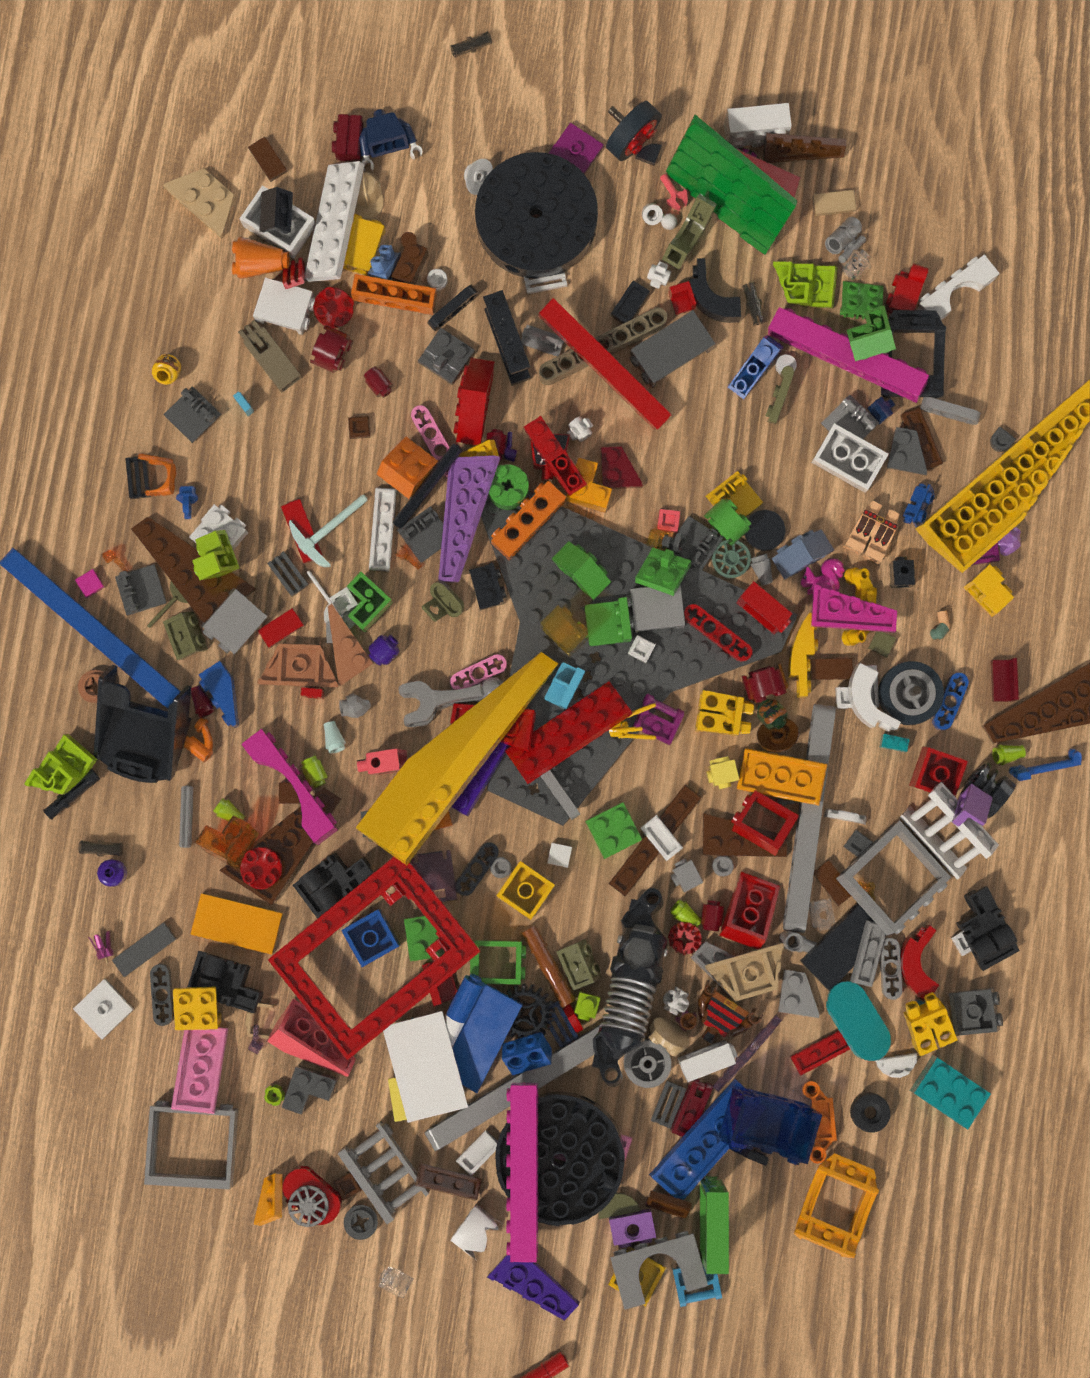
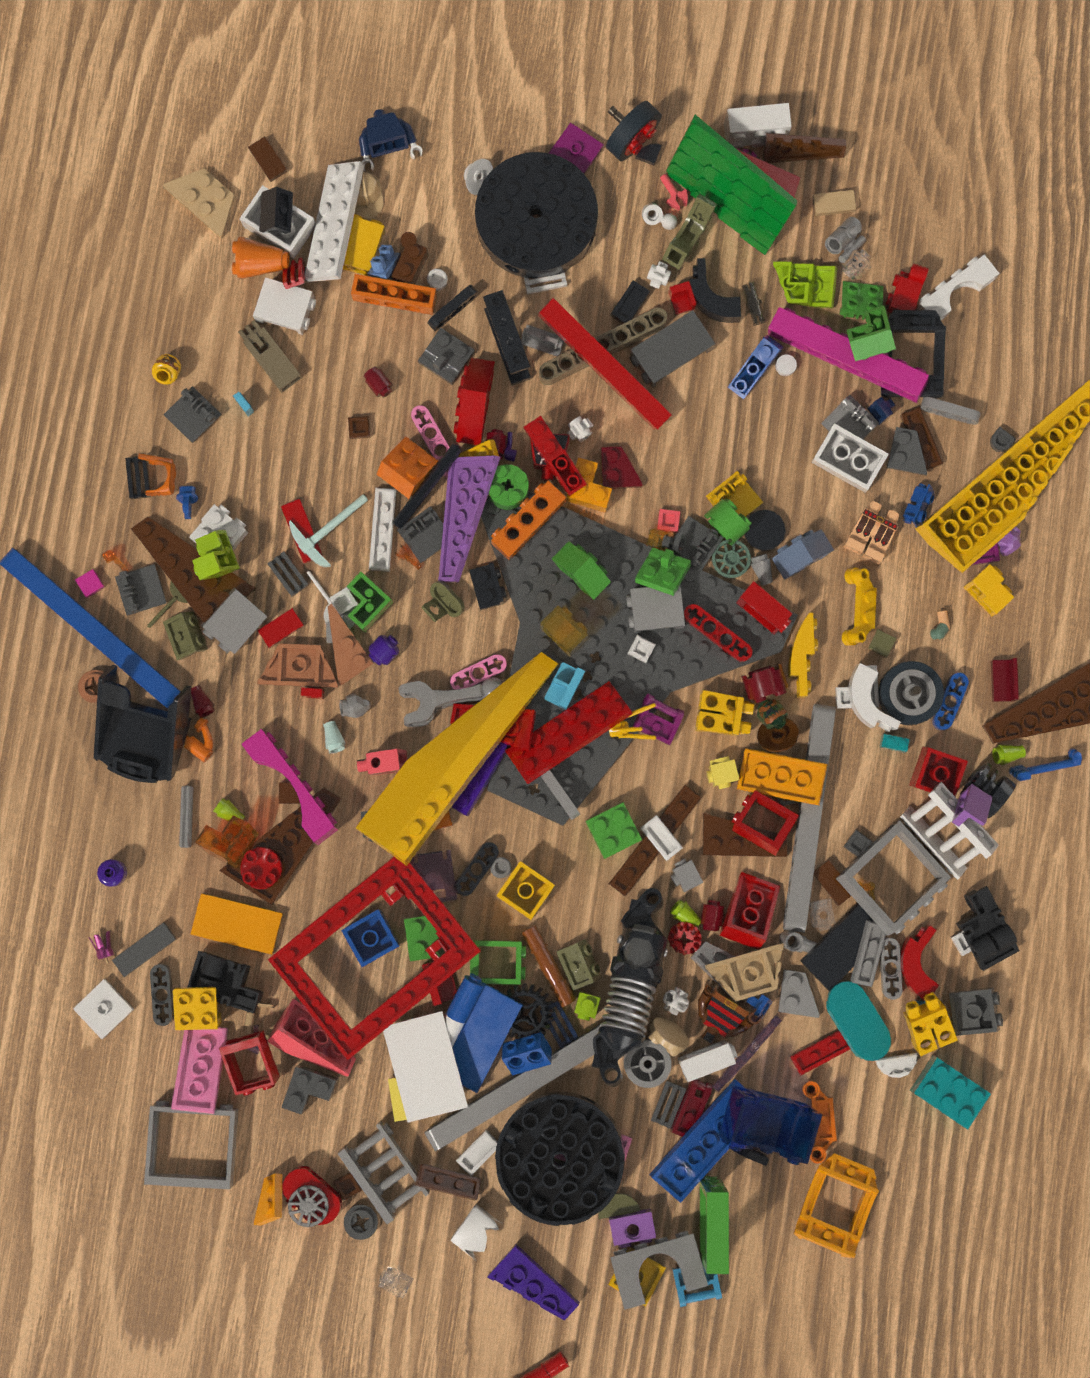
(62, 767): lime slope -> none
(64, 801): black pin -> none
(100, 848): clear smoke pin -> none
(222, 687): blue slope -> none
(241, 1043): none -> red window
(269, 1095): lime plate -> none
(314, 772): lime brick -> none
(331, 349): dark red brick -> none
(331, 882): black plate -> none
(333, 307): red dish -> none
(347, 131): dark red brick -> none
(471, 44): clear smoke pin -> none
(523, 1172): dark pink brick -> none
(559, 855): white tile -> none
(572, 1018): red tile -> none
(608, 622): bright green bracket -> none
(668, 1204): reddish brown tile -> none
(687, 1021): reddish brown piece -> none
(722, 866): light grey tile -> none
(761, 1005): none -> blue tile
(780, 393): olive plate -> none
(831, 571): dark pink animal -> none
(831, 669): reddish brown tile -> none
(842, 611): dark pink wing -> none
(846, 816): white tile -> none
(858, 1108): black tyre -> none
(902, 573): black brick -> none

